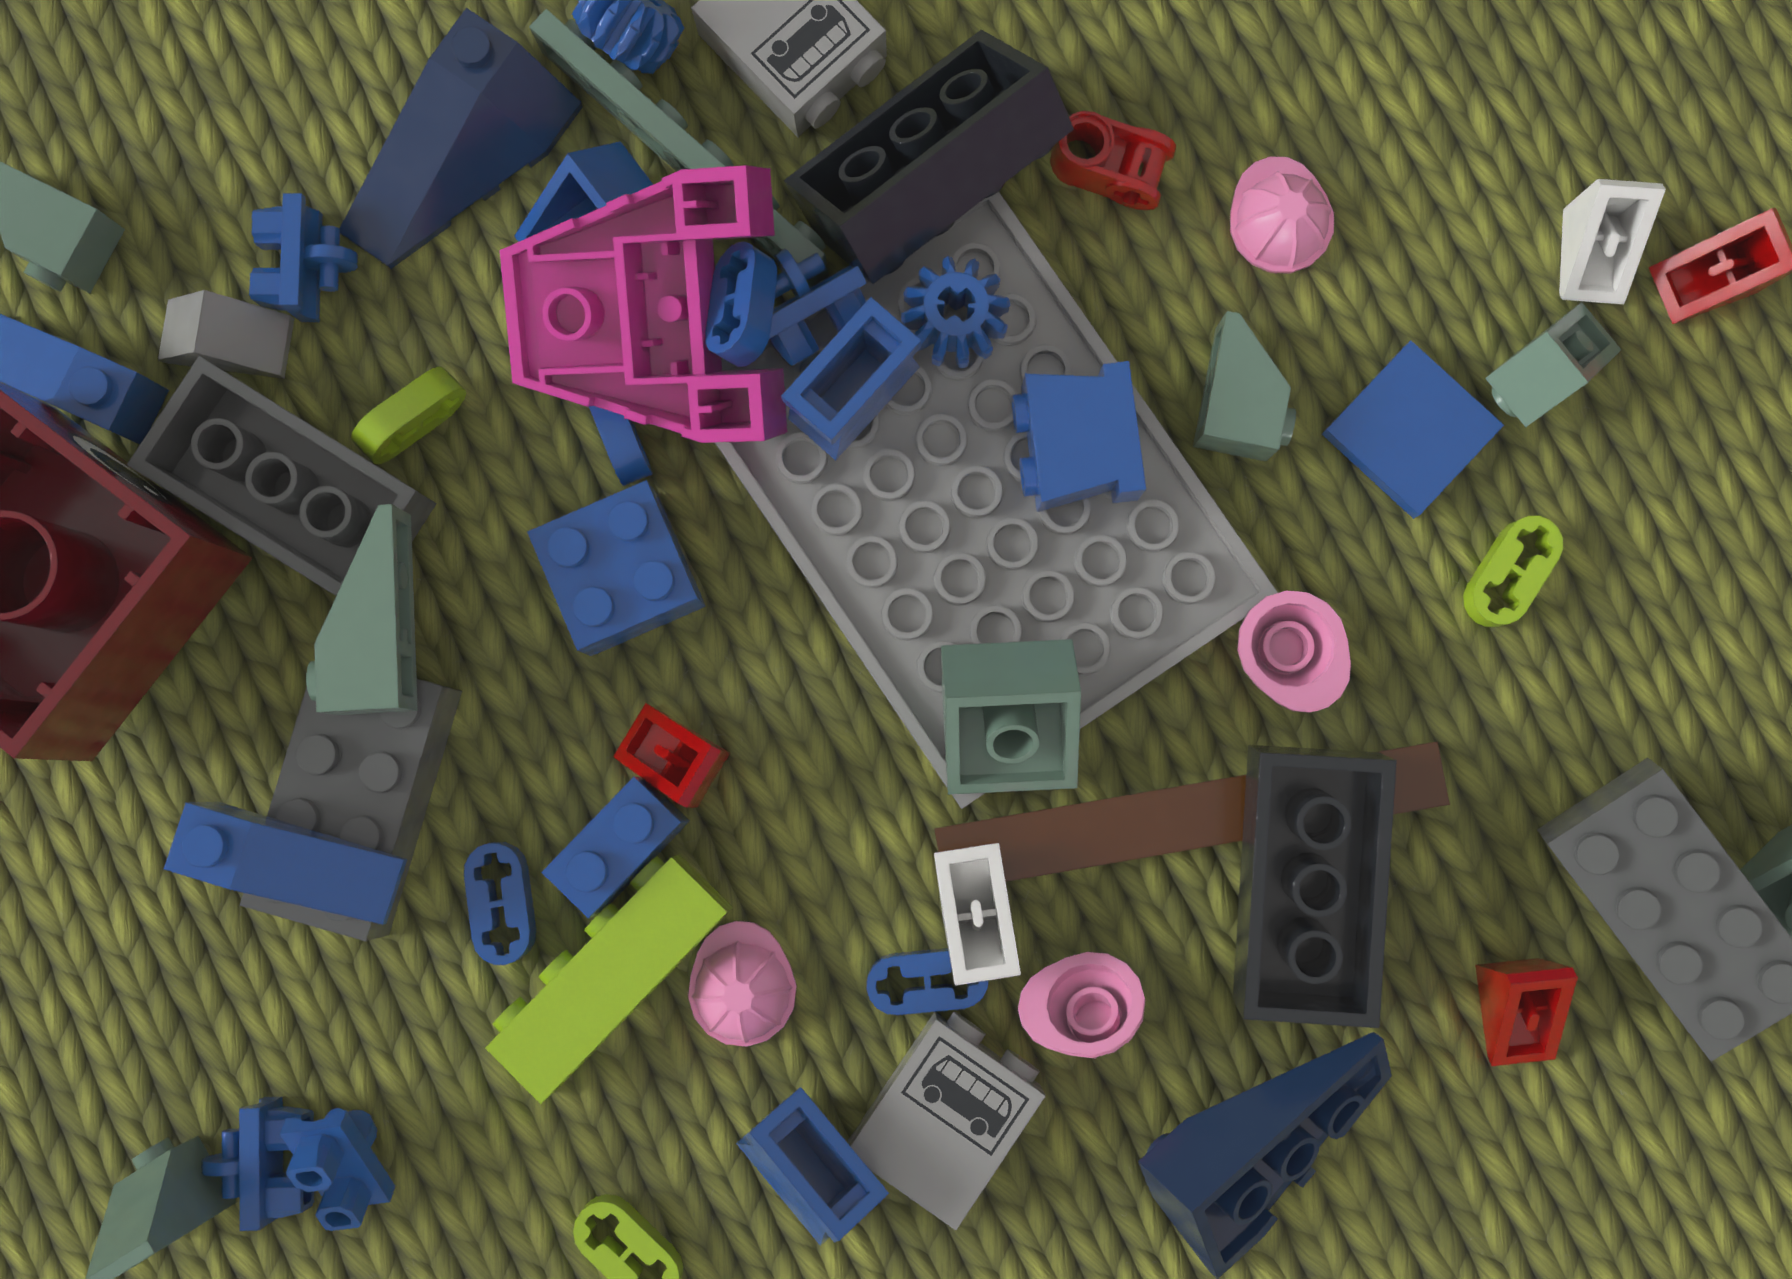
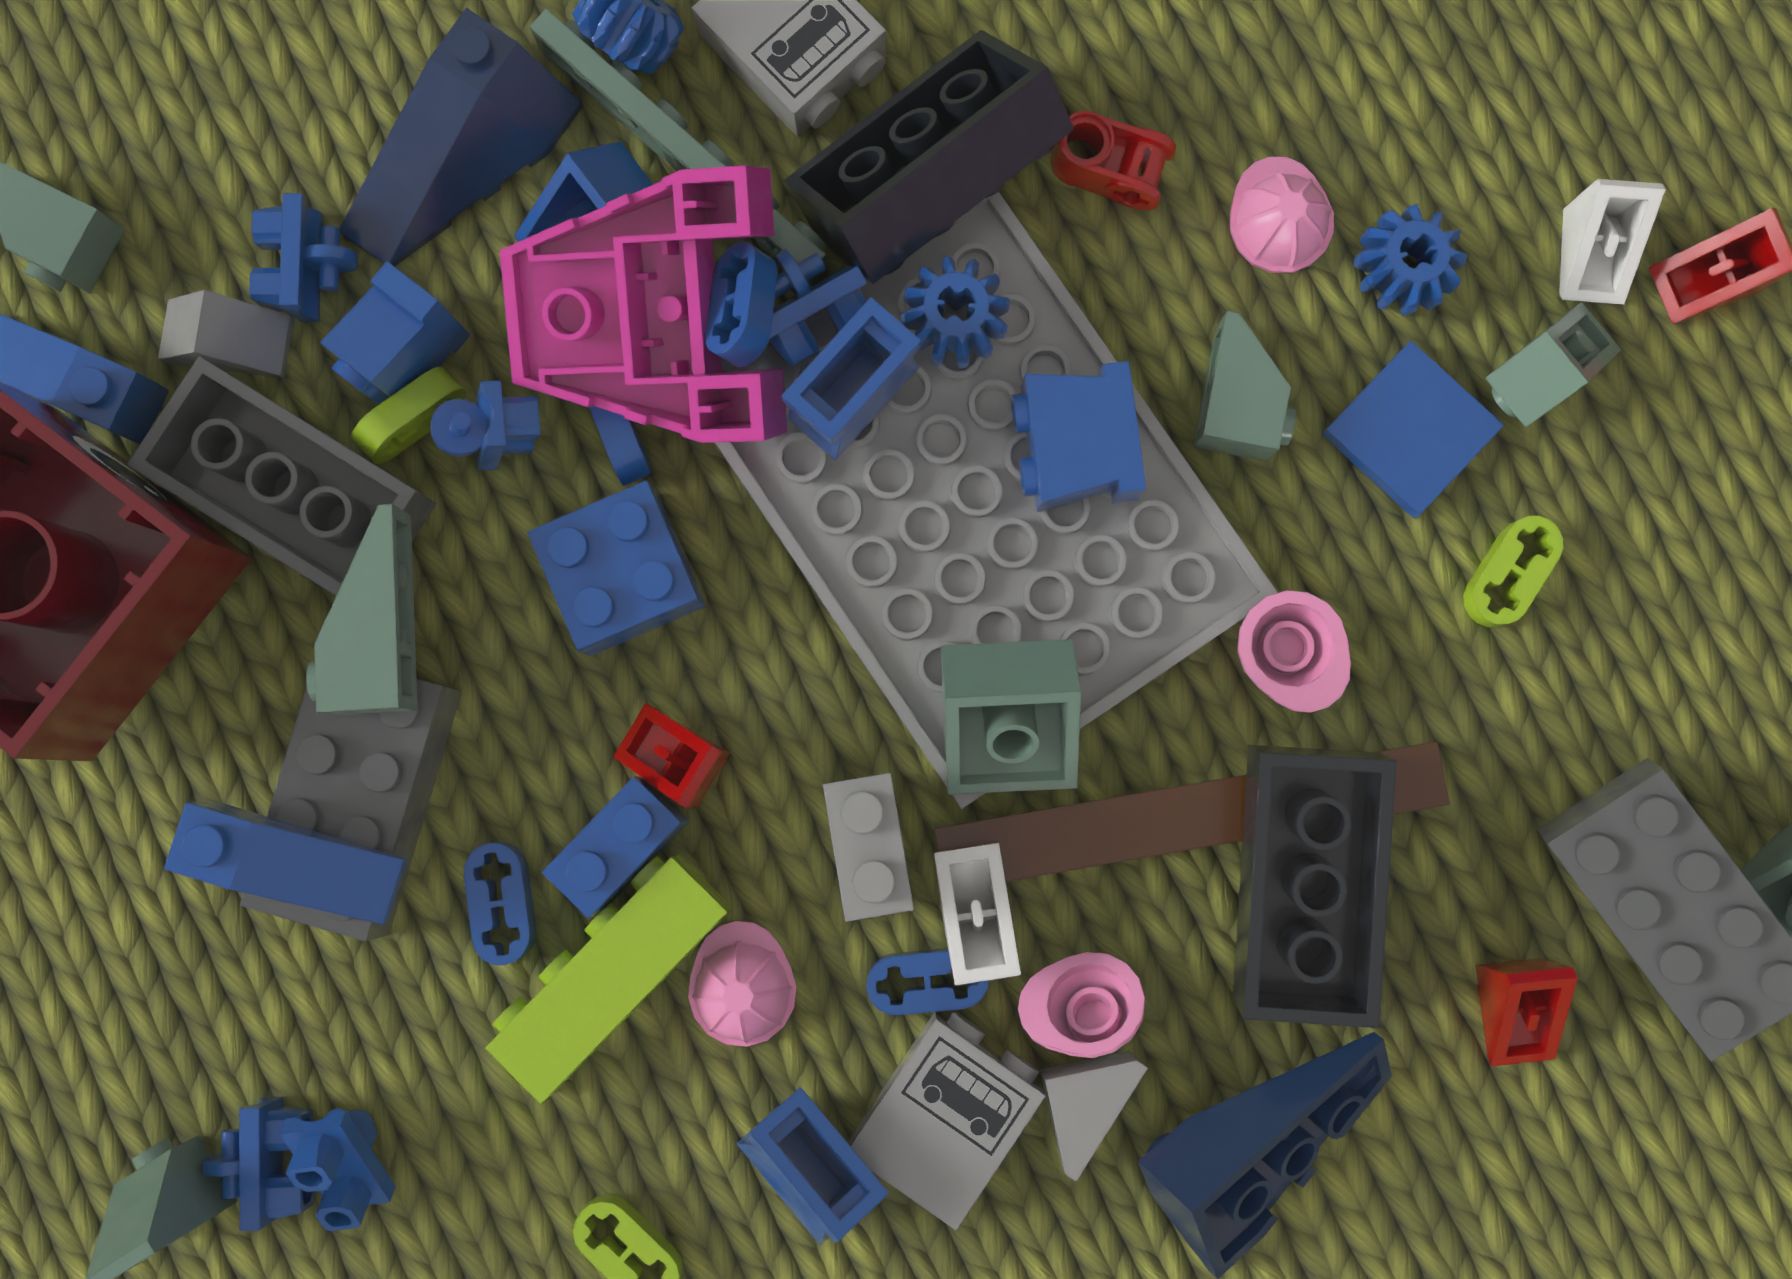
(392, 336): none -> blue hips
(490, 424): none -> blue hips
(868, 847): none -> light grey brick
(1086, 1102): none -> light grey slope
(1424, 241): none -> blue gear

